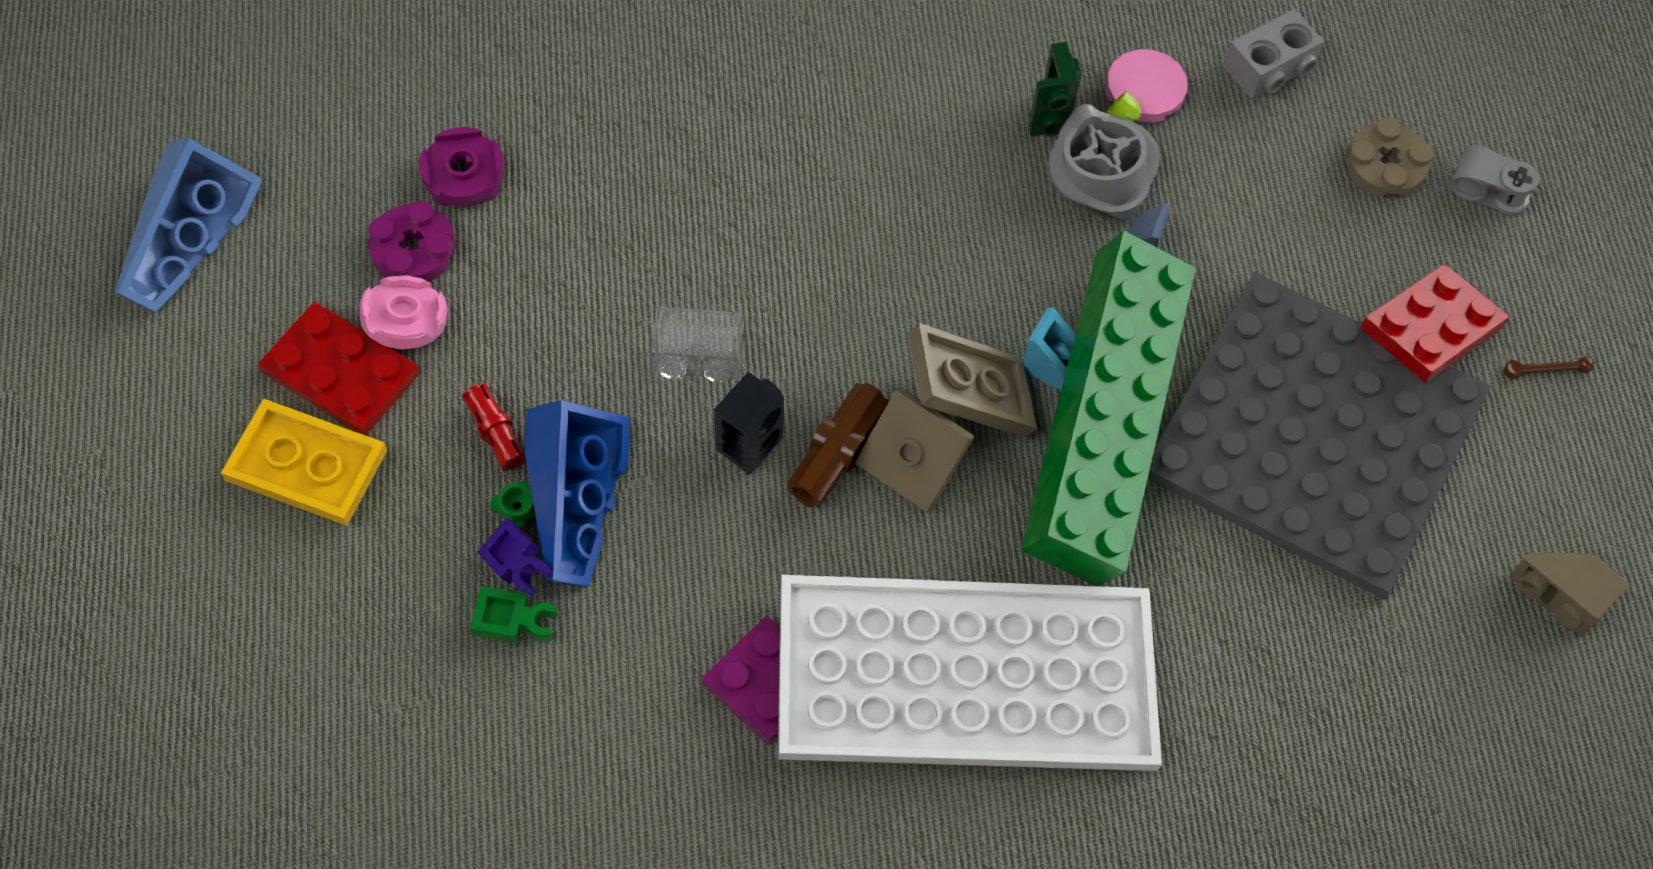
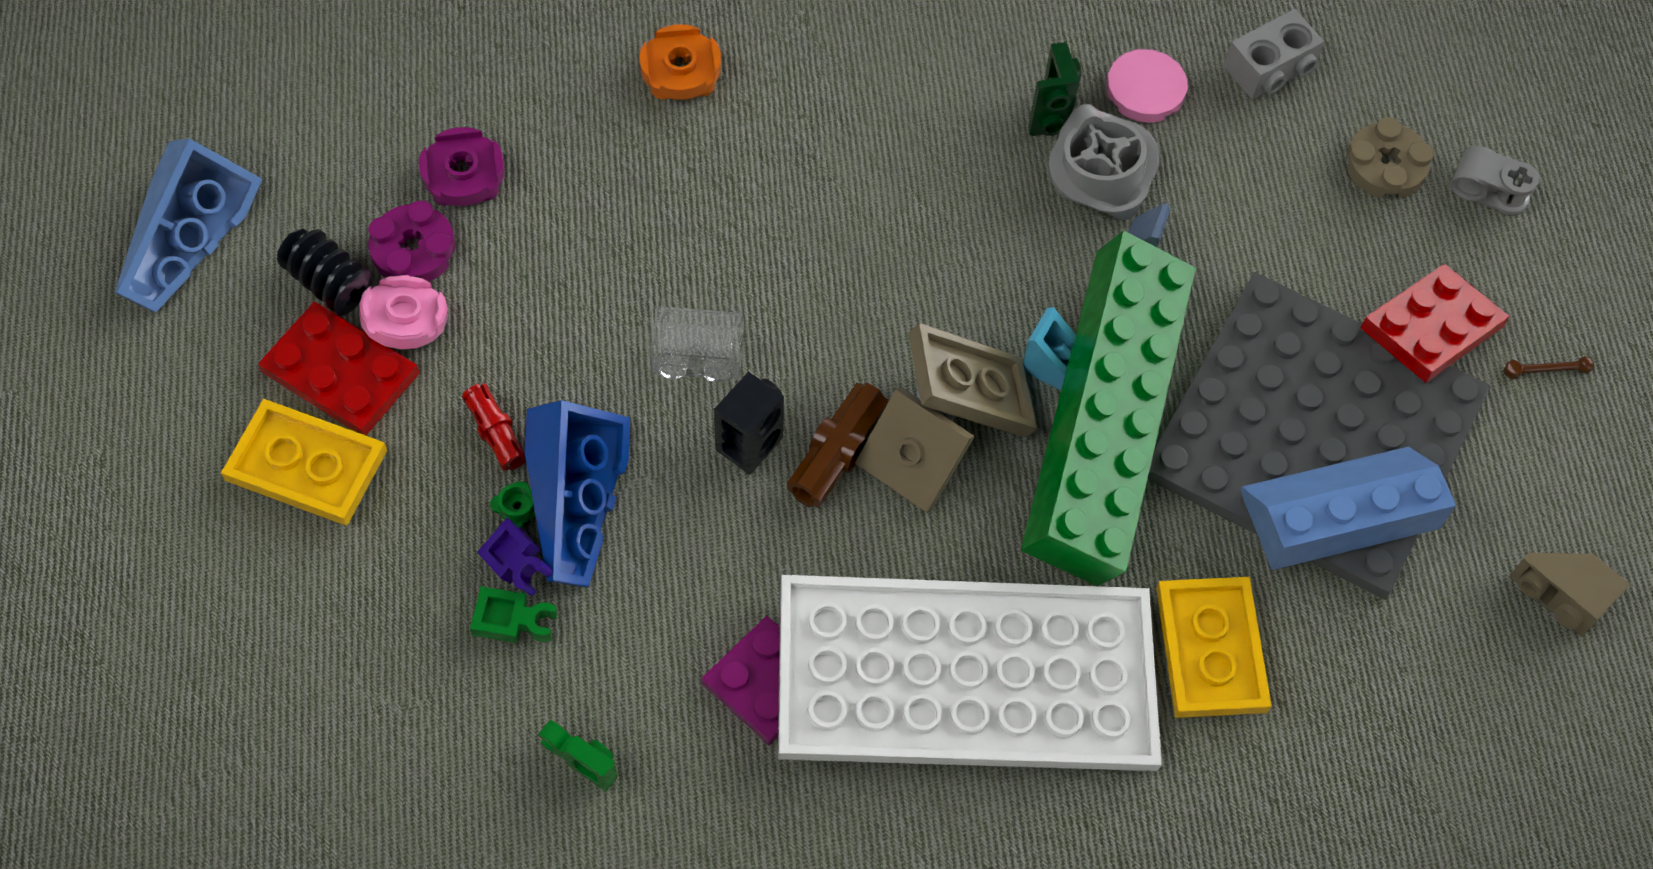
(324, 269): none -> black piece
(588, 759): none -> green plate
(677, 82): none -> orange plate
(1125, 107): lime hinge -> none
(1213, 647): none -> yellow plate
(1347, 506): none -> medium blue slope

